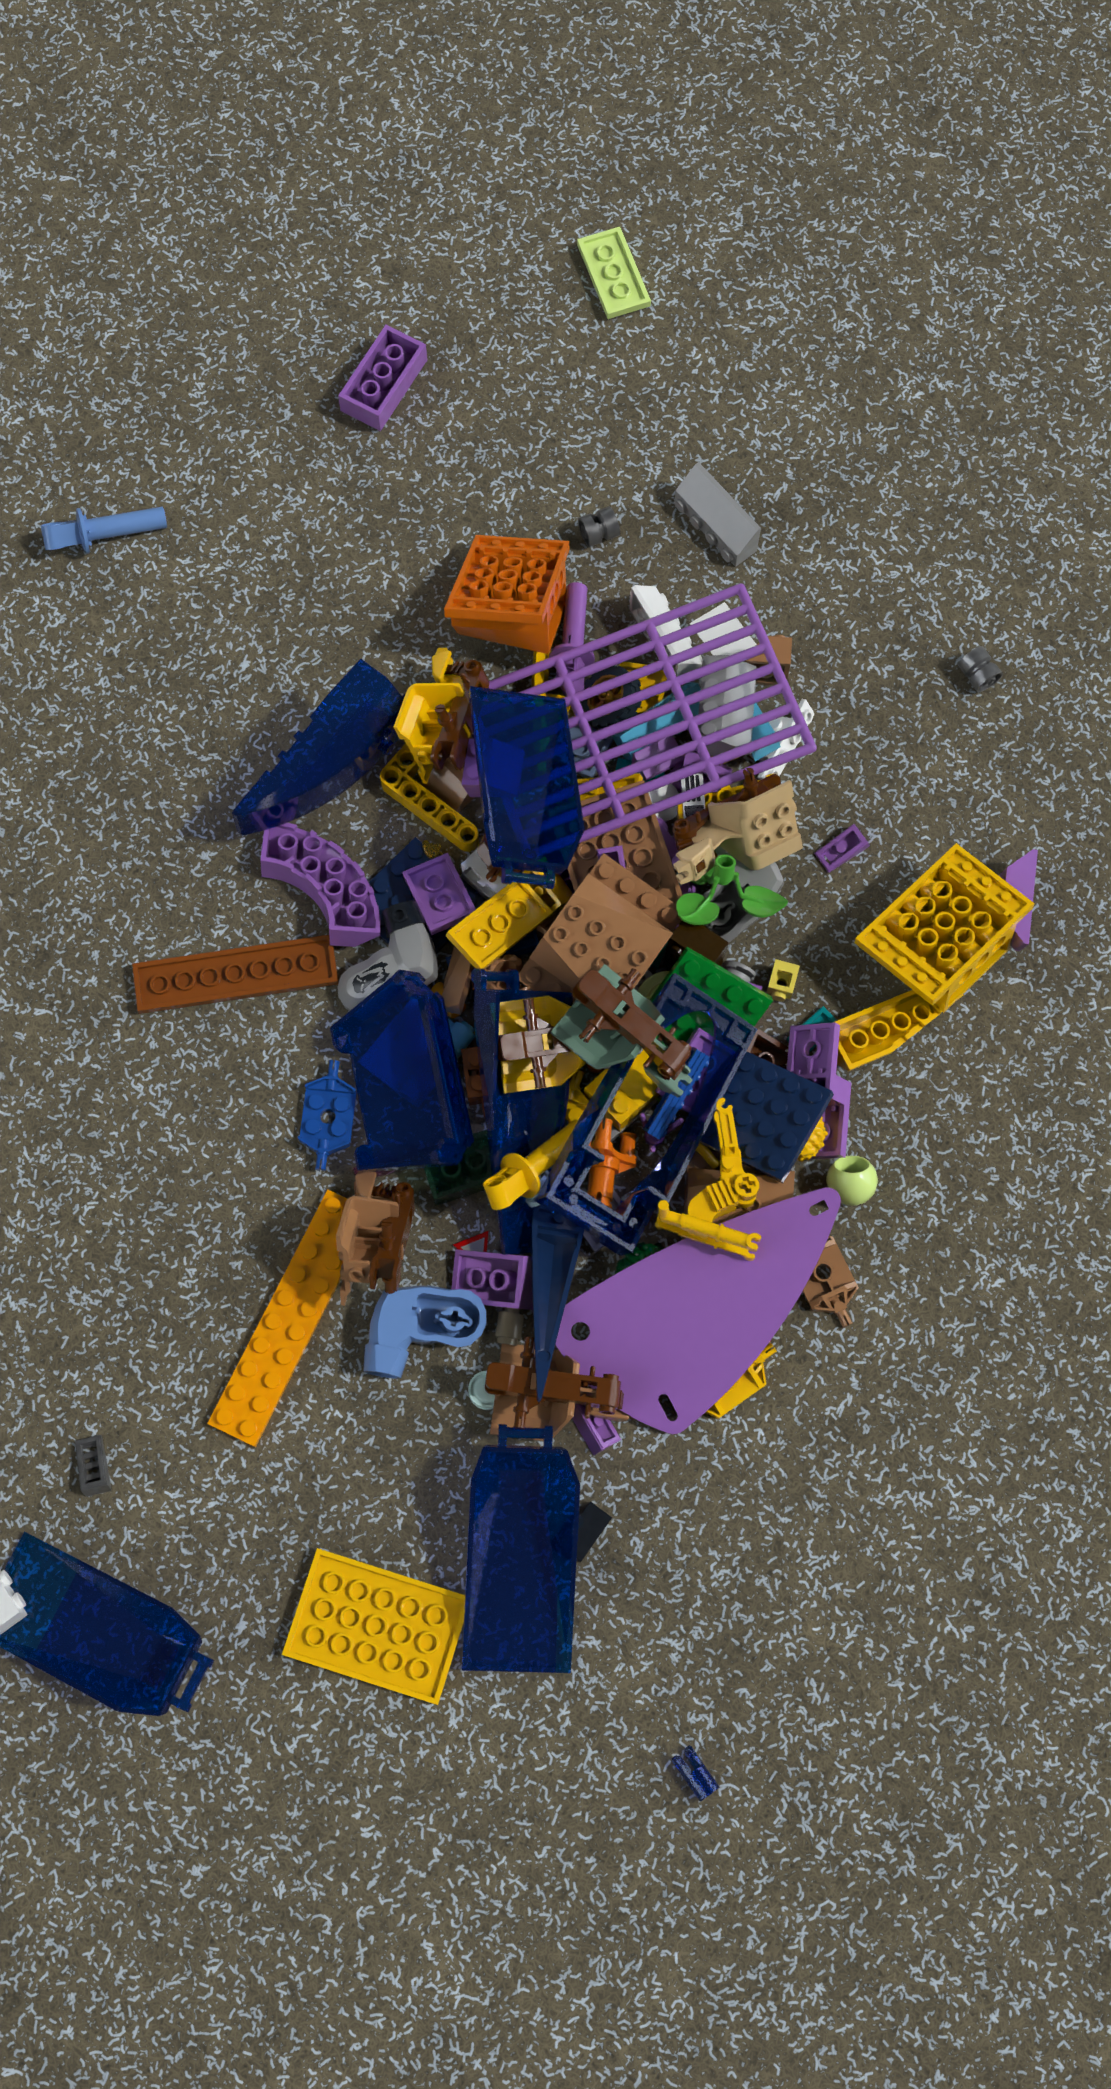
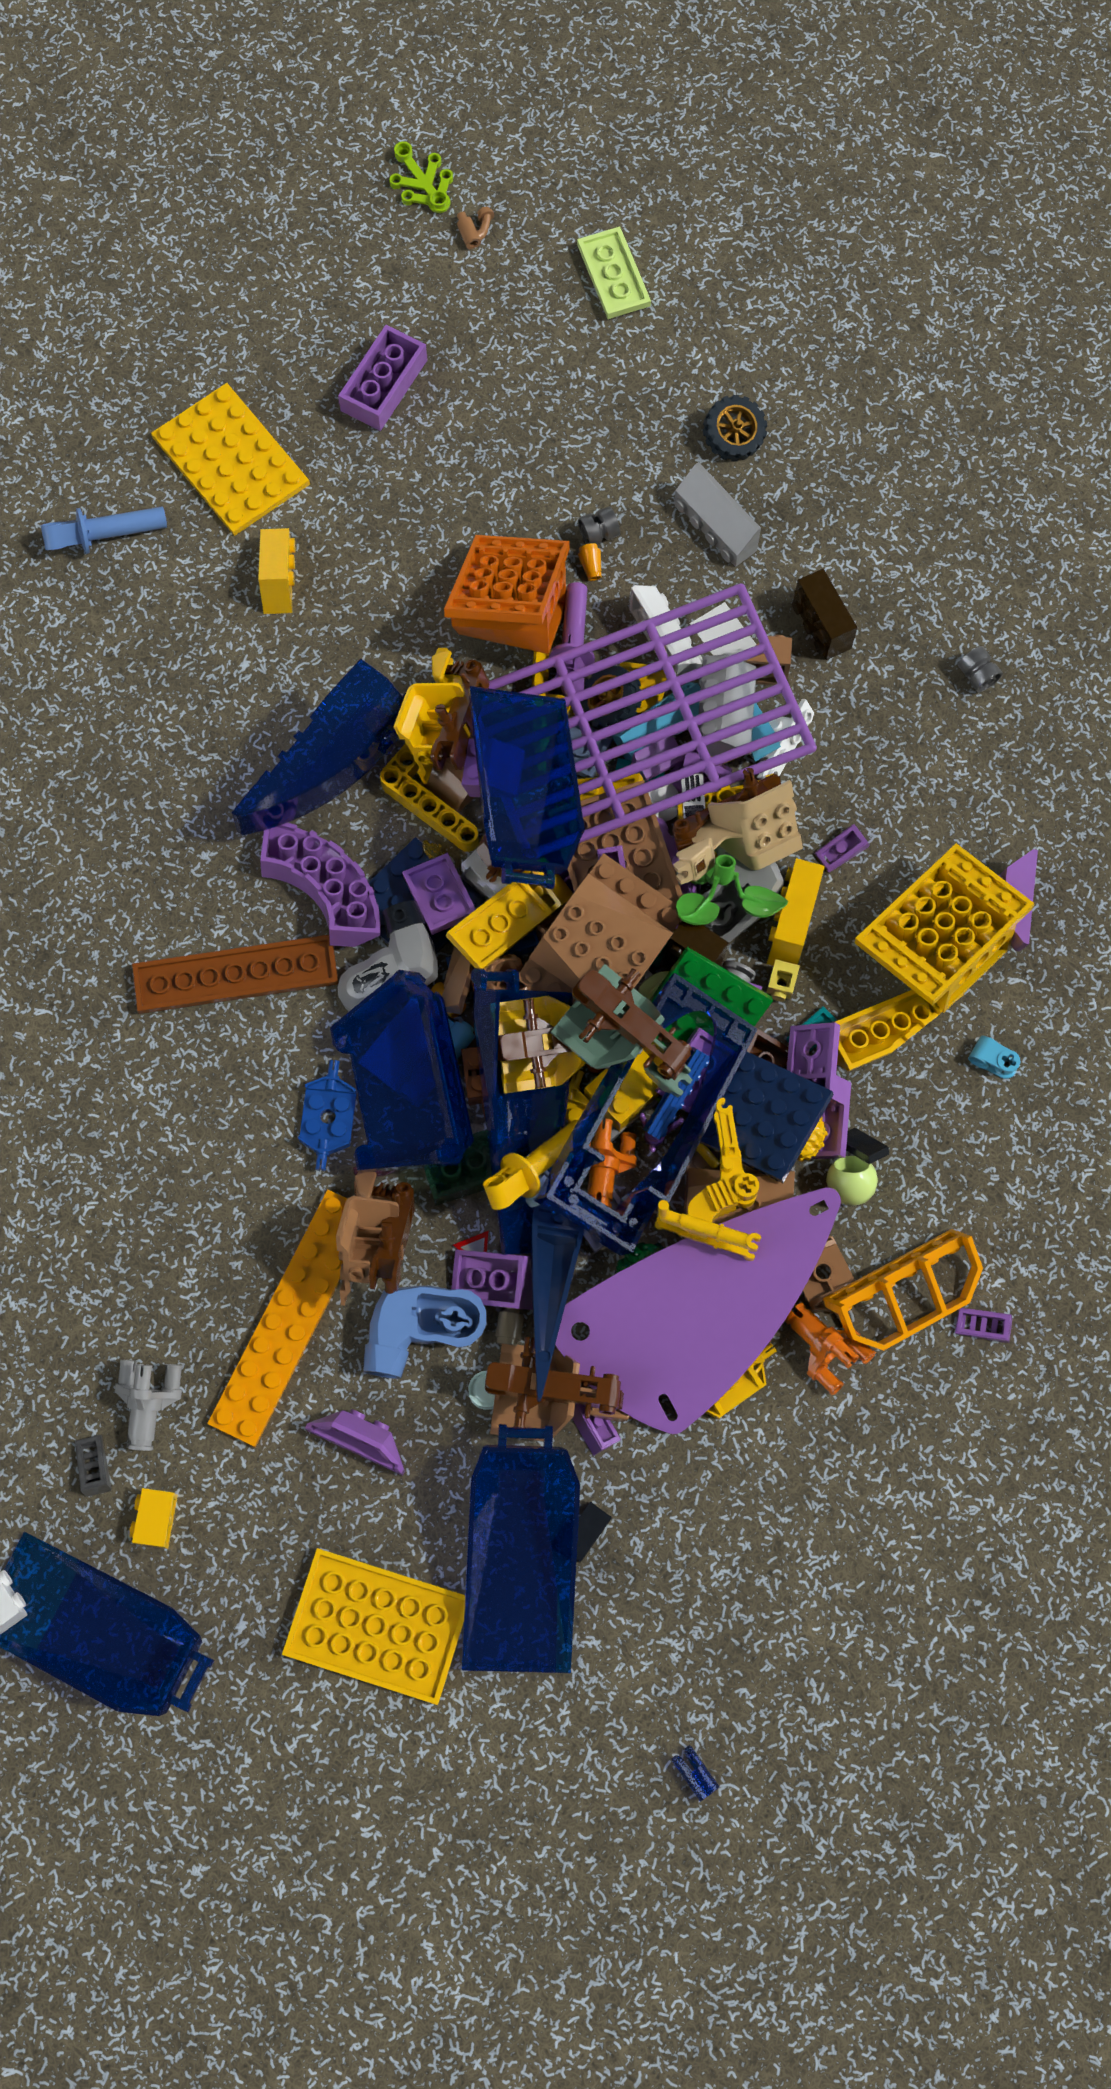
(145, 1402): none -> light grey wheel
(153, 1518): none -> yellow brick
(230, 459): none -> yellow plate
(276, 570): none -> yellow wedge
(359, 1437): none -> medium lavender wedge
(422, 180): none -> lime plant
(471, 236): none -> medium nougat plant
(591, 561): none -> light orange cone
(754, 419): none -> black wheel
(795, 917): none -> yellow wedge
(824, 614): none -> dark brown brick
(825, 1346): none -> orange wheel
(865, 1146): none -> black tile
(904, 1267): none -> light orange plate
(985, 1315): none -> medium lavender slope
(992, 1056): none -> medium azure piece

